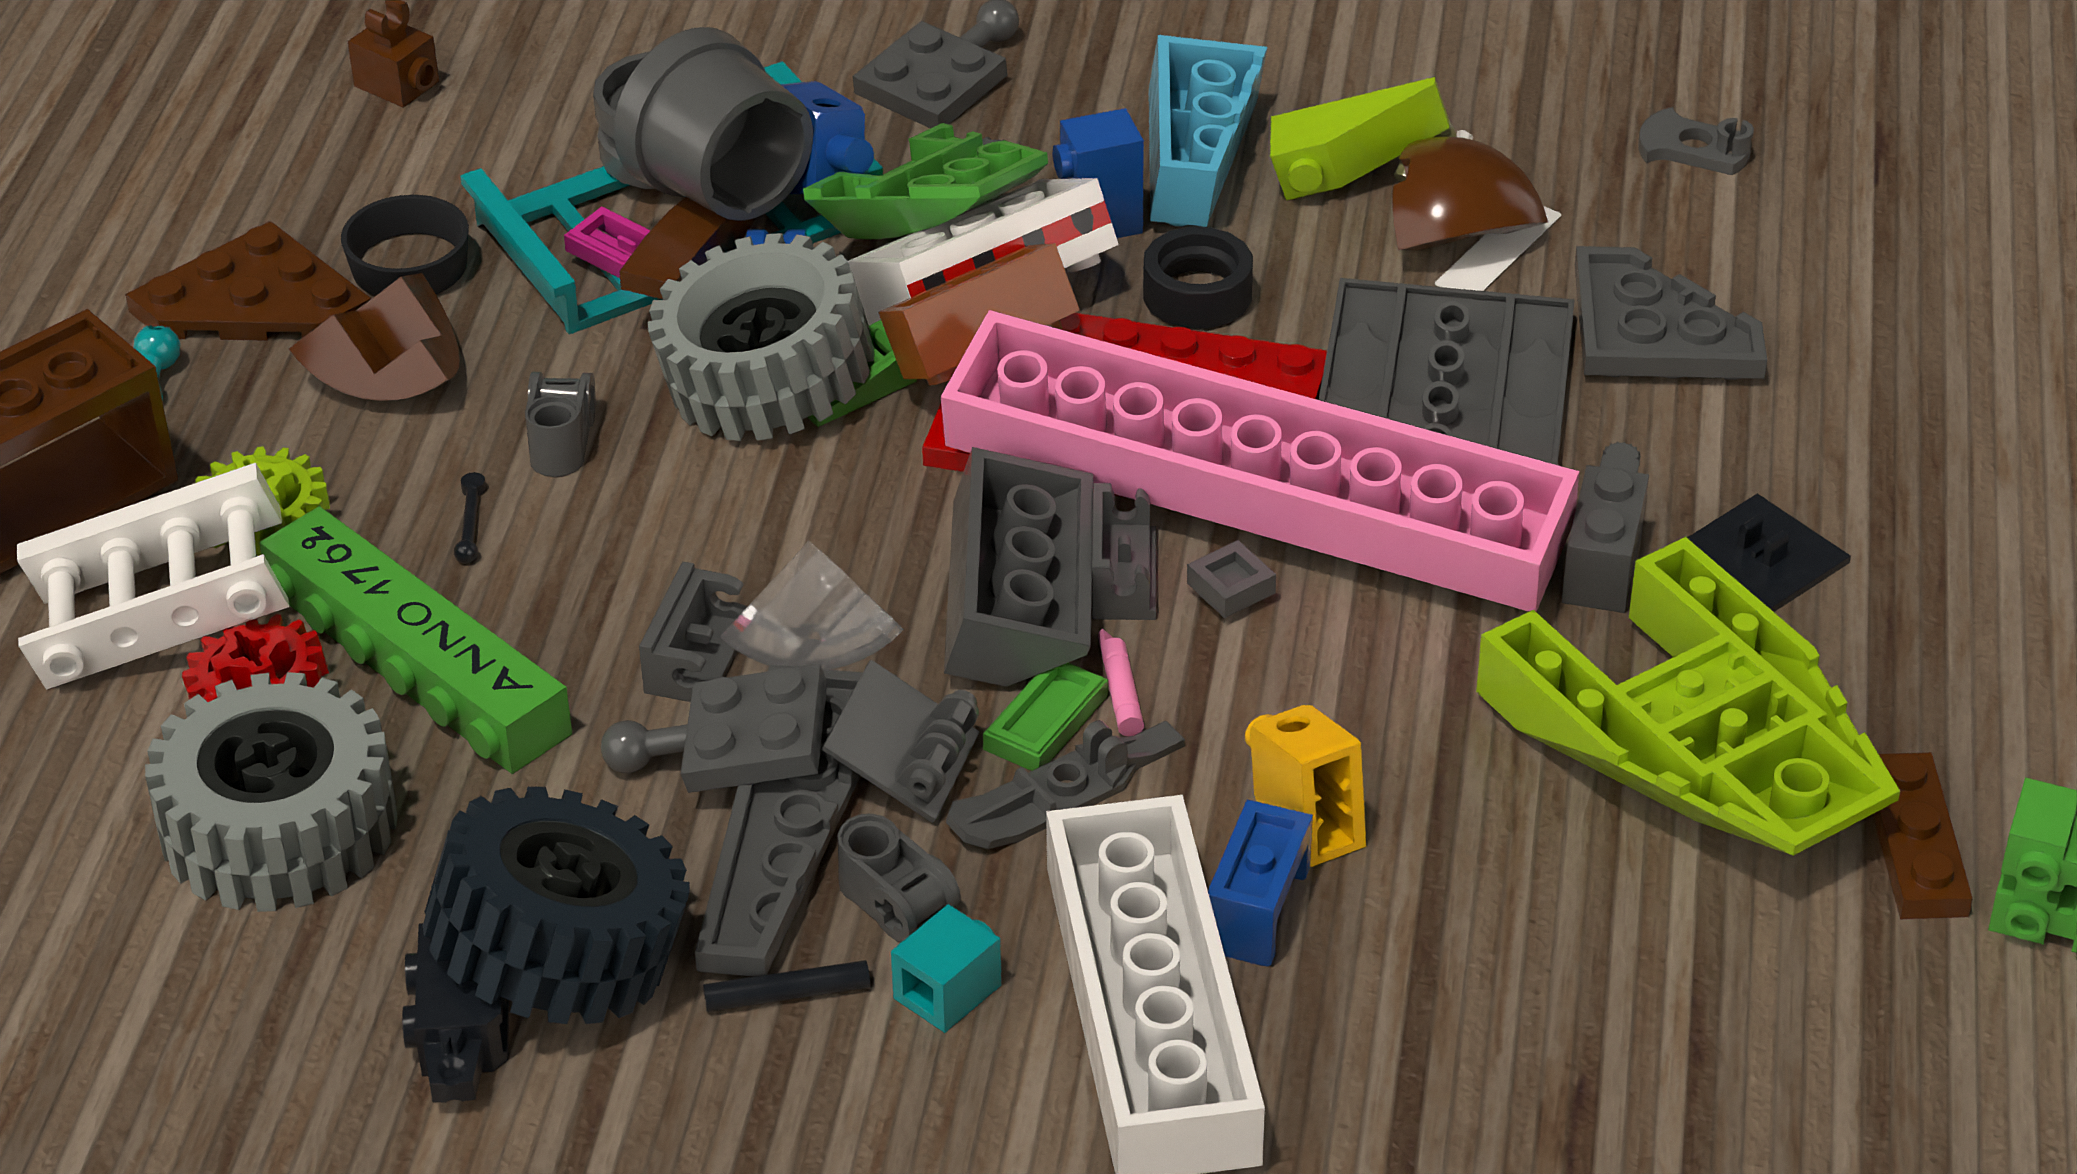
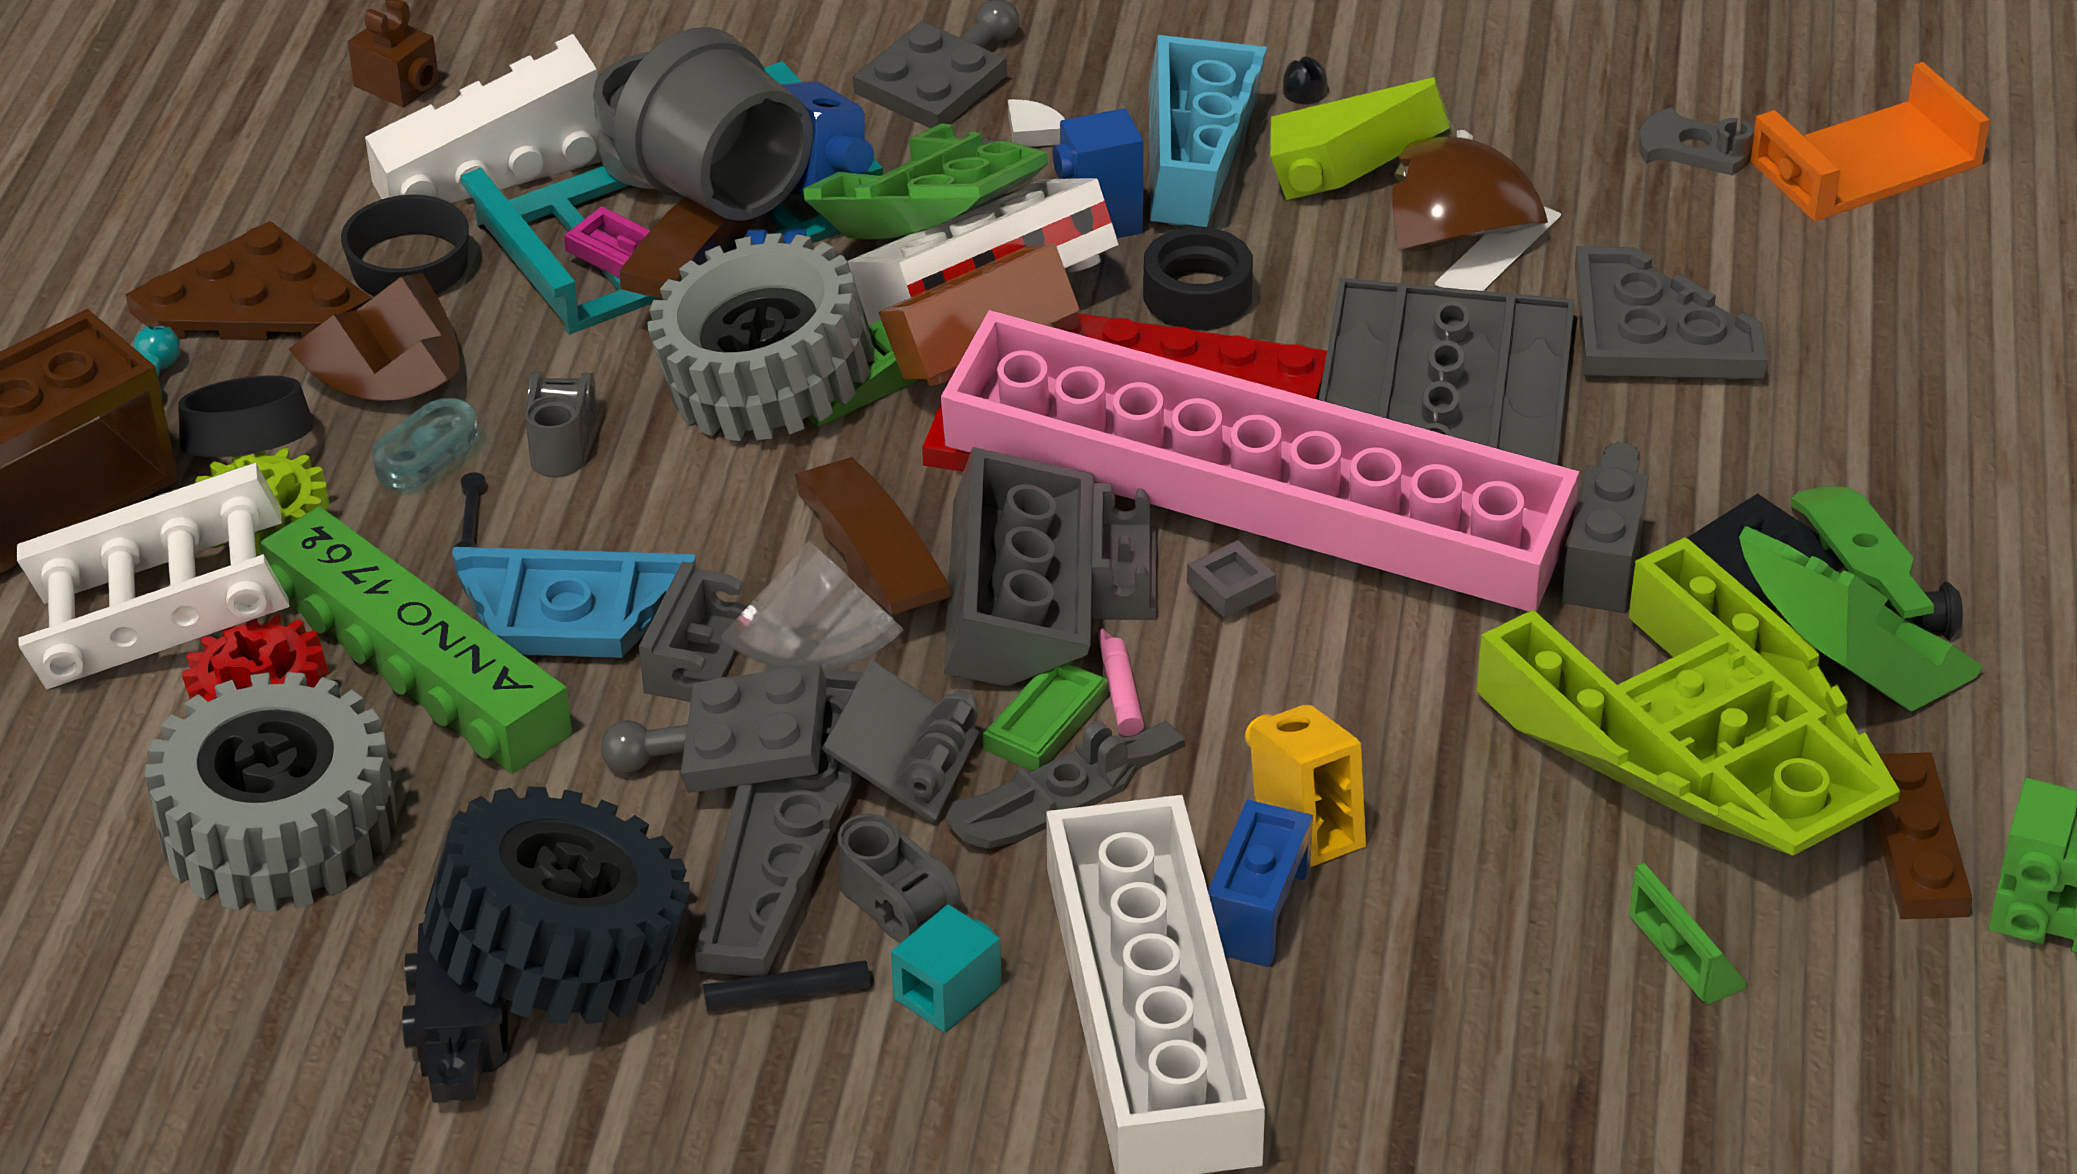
(243, 416): none -> black tyre
(425, 443): none -> clear light blue plate
(512, 128): none -> white wedge
(566, 597): none -> dark azure wing
(874, 535): none -> reddish brown slope
(1033, 123): none -> white tile
(1305, 81): none -> black hinge
(1681, 939): none -> bright green slope
(1853, 626): none -> bright green wedge
(1864, 545): none -> bright green piece
(1876, 153): none -> orange panel
(1947, 611): none -> black piece

